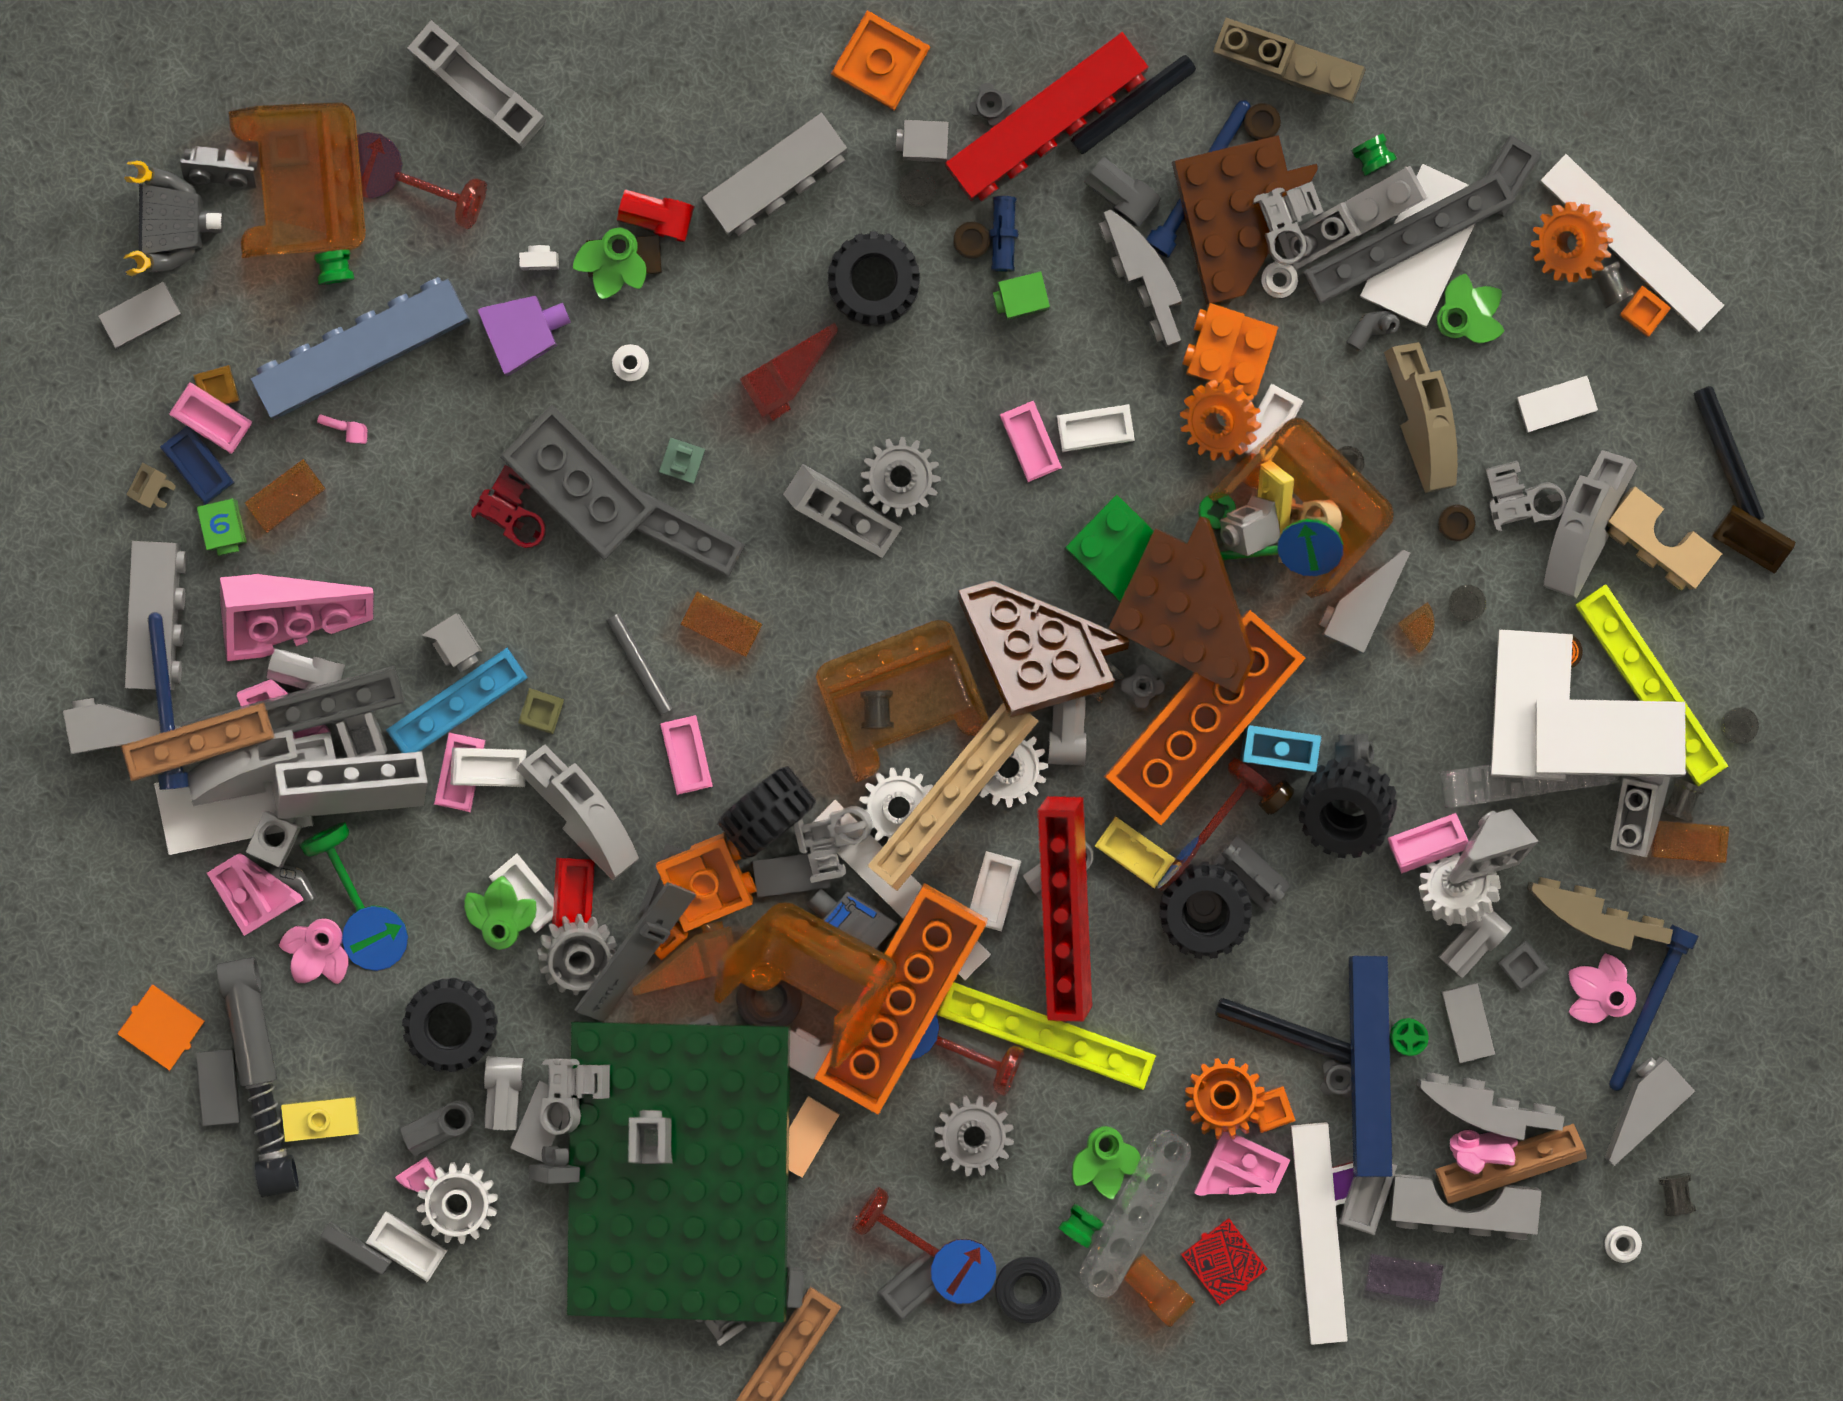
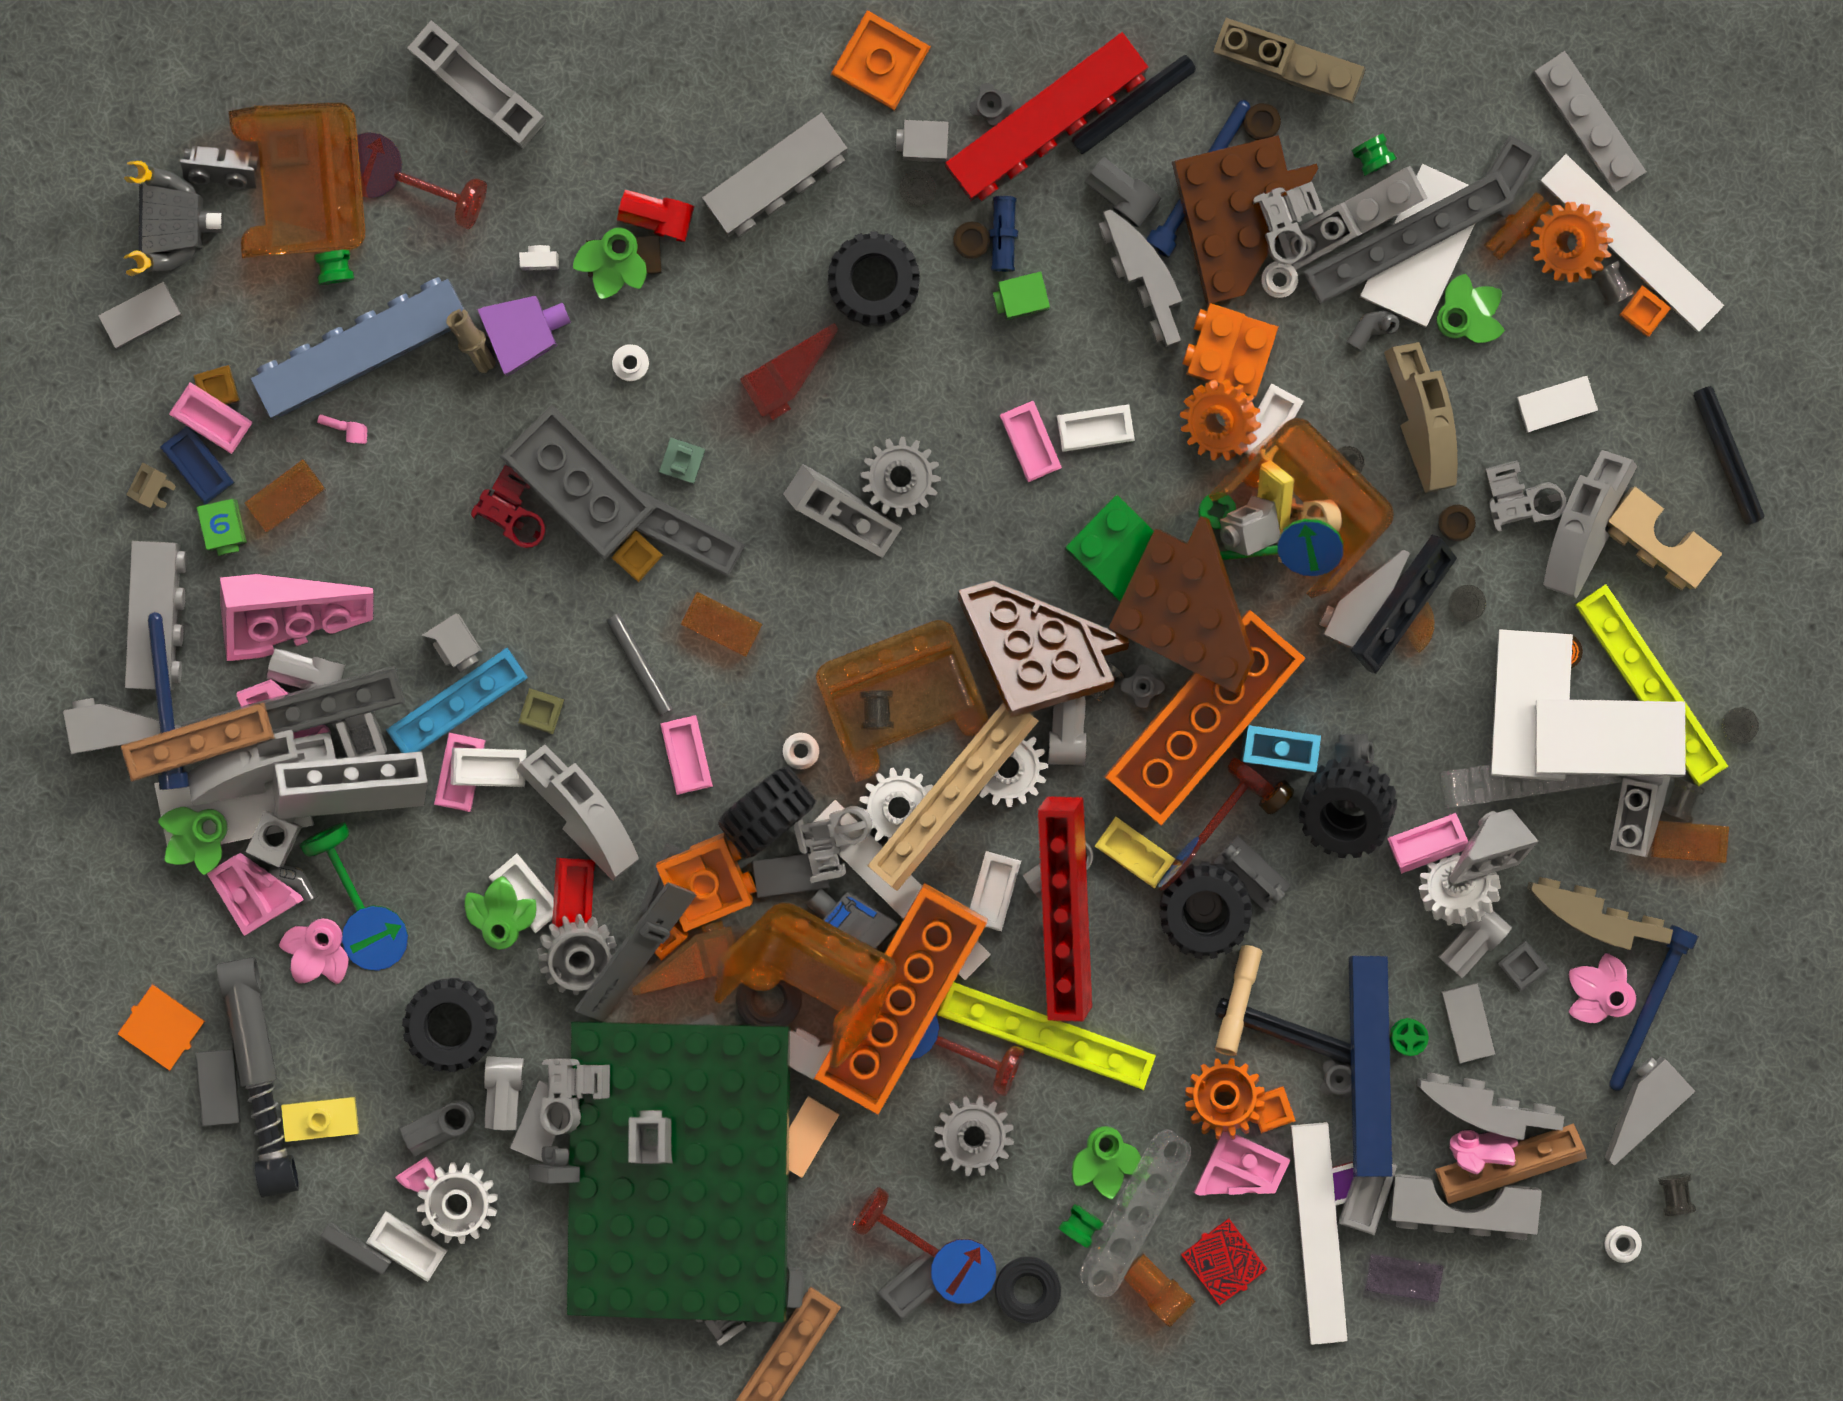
(190, 840): none -> bright green plate
(471, 340): none -> dark tan axle
(637, 556): none -> pearl gold tile
(788, 751): none -> white plate
(1244, 978): none -> tan piece
(1404, 604): none -> black tile
(1518, 226): none -> clear orange pin
(1589, 121): none -> light grey plate
(1753, 539): dark brown tile -> none

